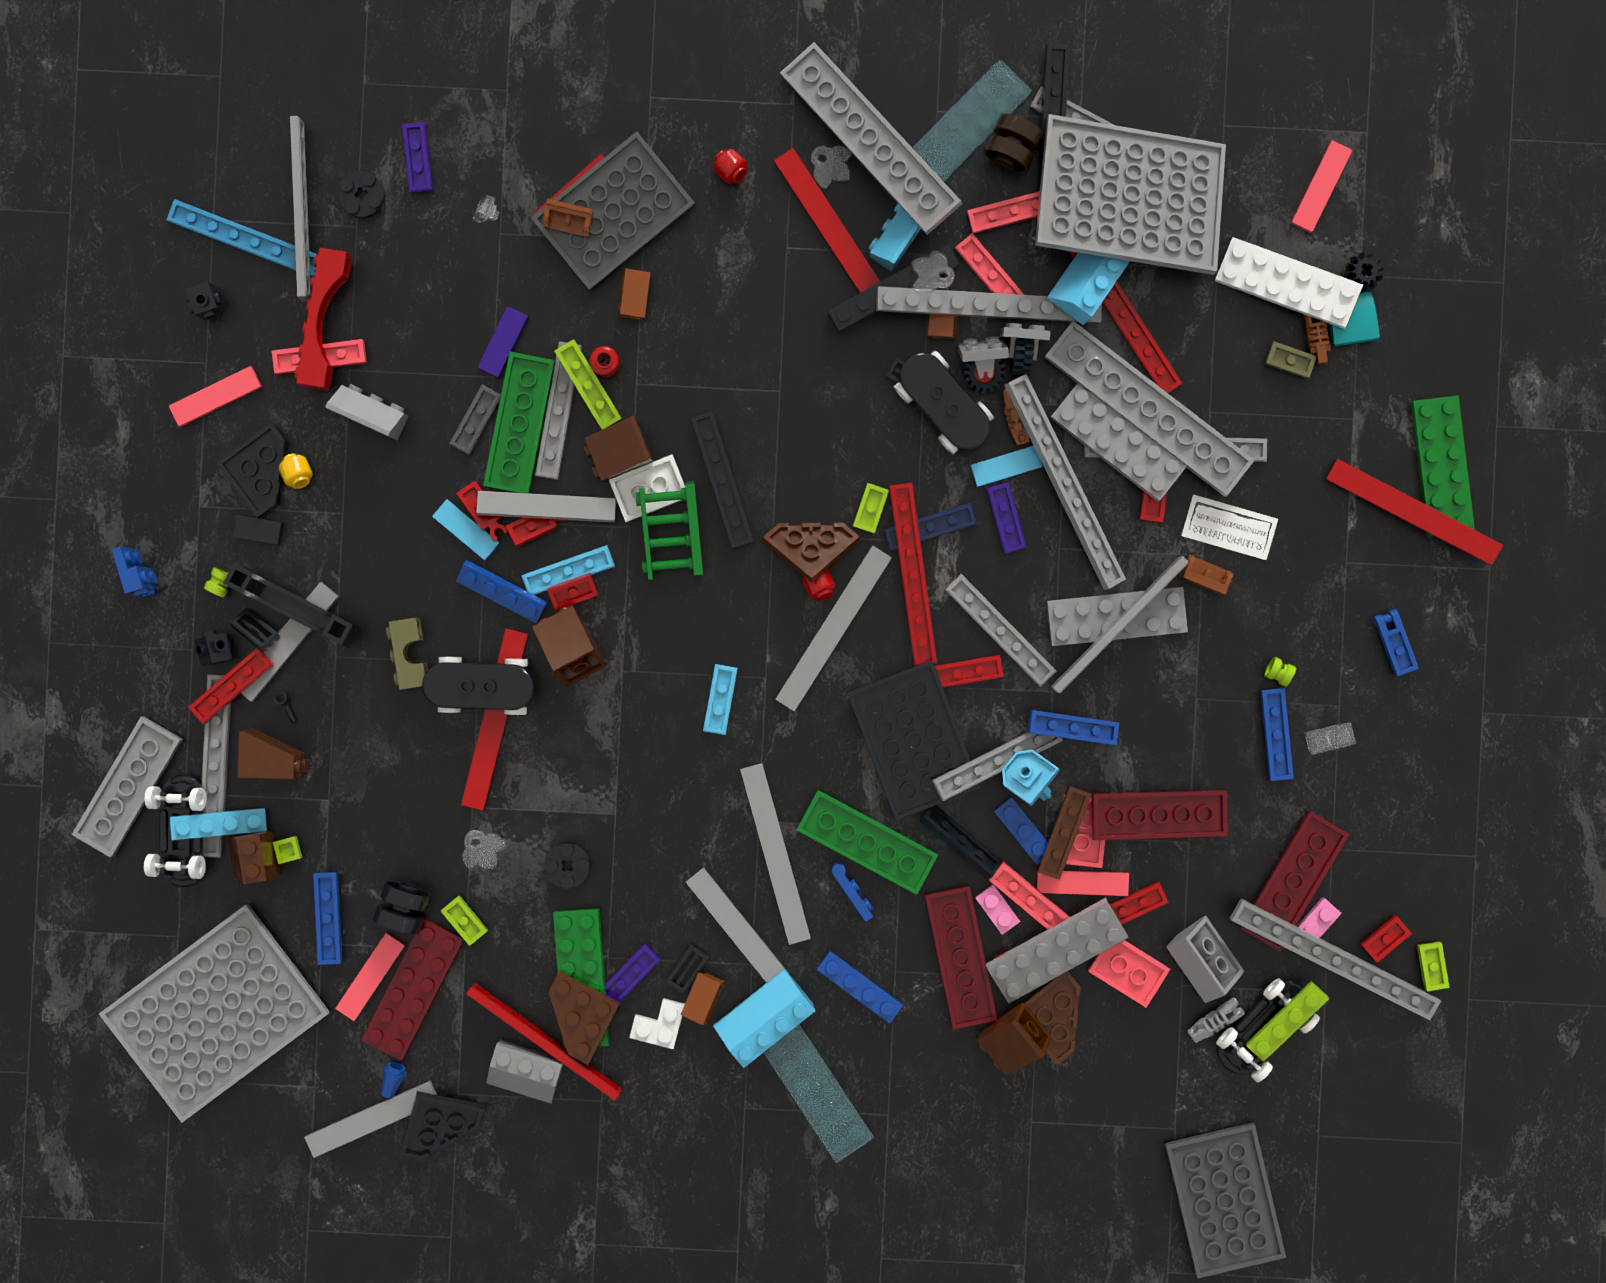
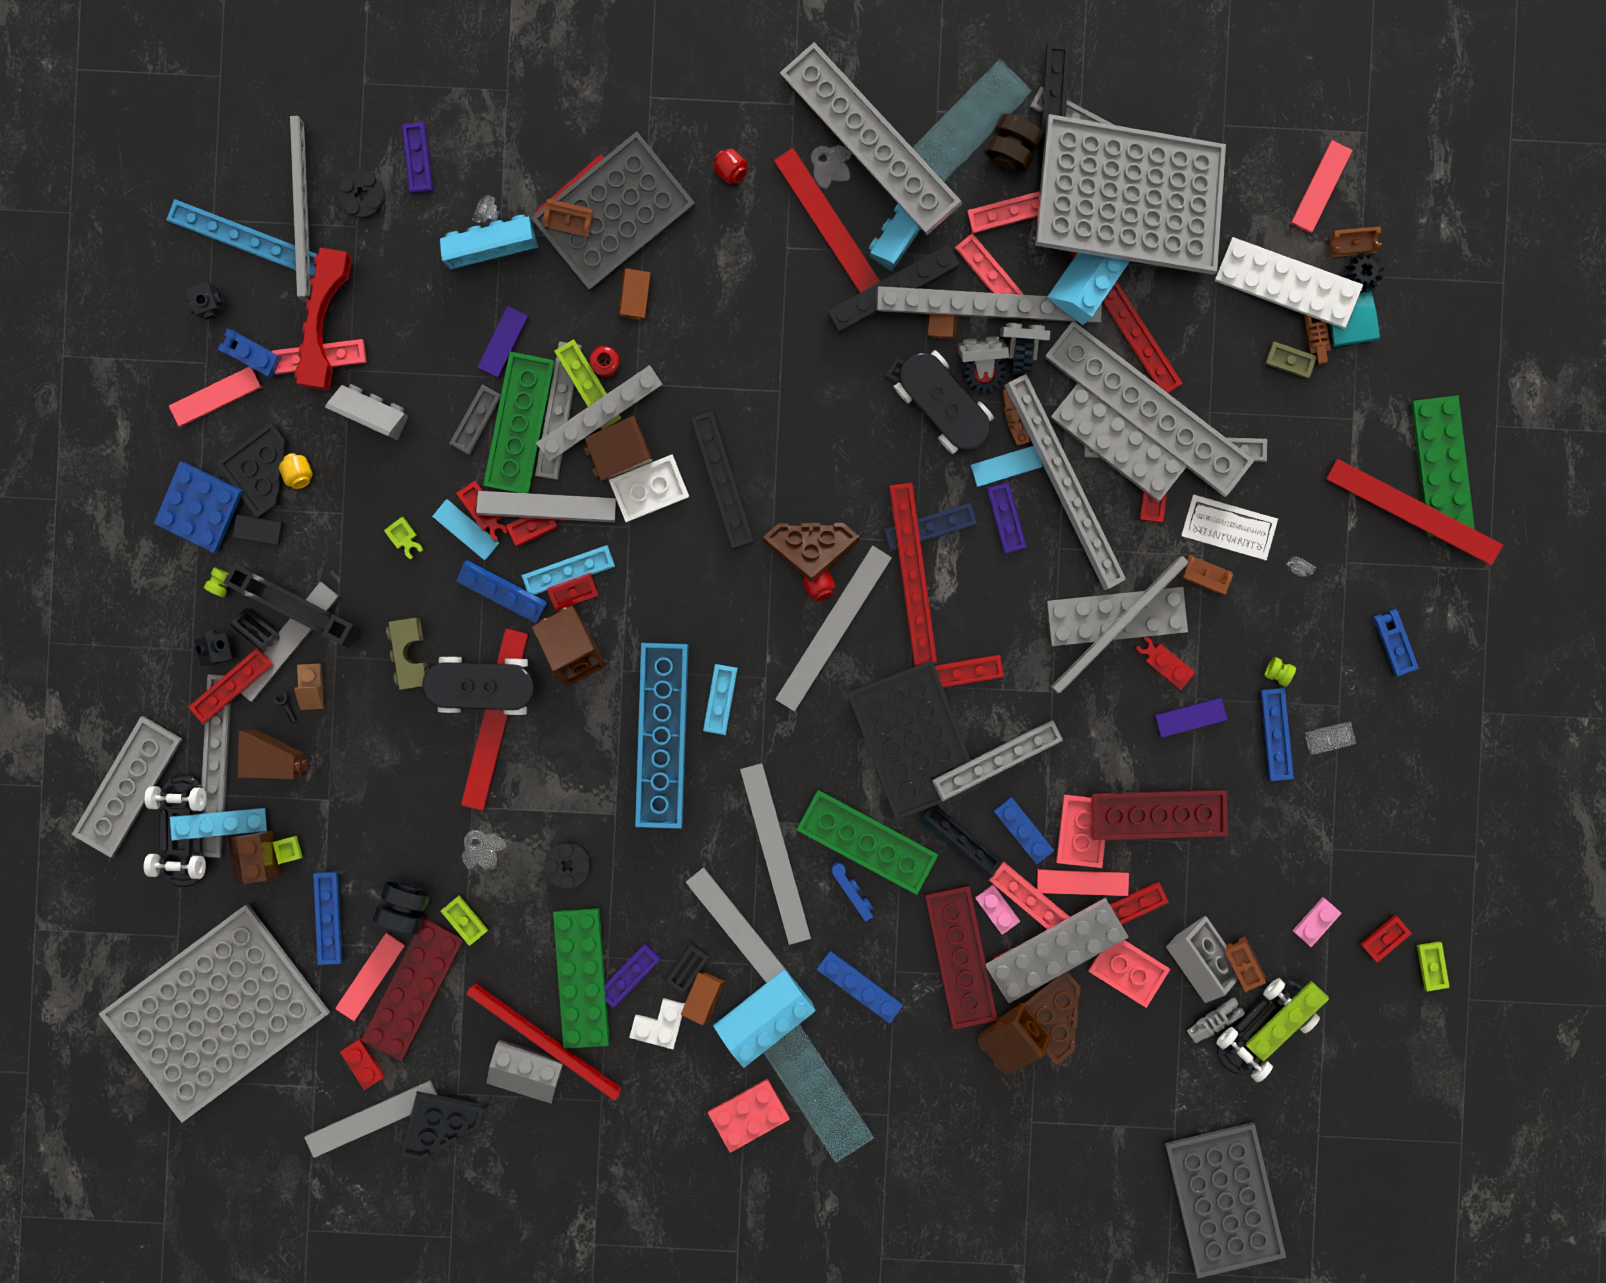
(134, 578): blue plate -> none
(198, 507): none -> blue plate
(250, 353): none -> blue plate
(310, 687): none -> medium nougat slope
(362, 1064): none -> red plate
(392, 1078): blue cone -> none
(402, 535): none -> lime plate
(488, 242): none -> medium azure slope
(581, 1015): reddish brown plate -> none
(599, 413): none -> light grey plate
(662, 735): none -> dark azure brick
(688, 517): green fence -> none
(748, 1115): none -> coral plate
(870, 508): lime plate -> none
(929, 272): clear plate -> none
(1000, 630): light grey tile -> none
(1029, 776): medium azure piece -> none
(1064, 832): reddish brown plate -> none
(1073, 727): blue plate -> none
(1166, 664): none -> red plate
(1190, 717): none -> dark purple tile
(1245, 964): none -> dark orange hinge
(1299, 871): dark red plate -> none
(1300, 566): none -> clear plate
(1335, 959): light grey plate -> none
(1353, 241): none -> dark orange hinge

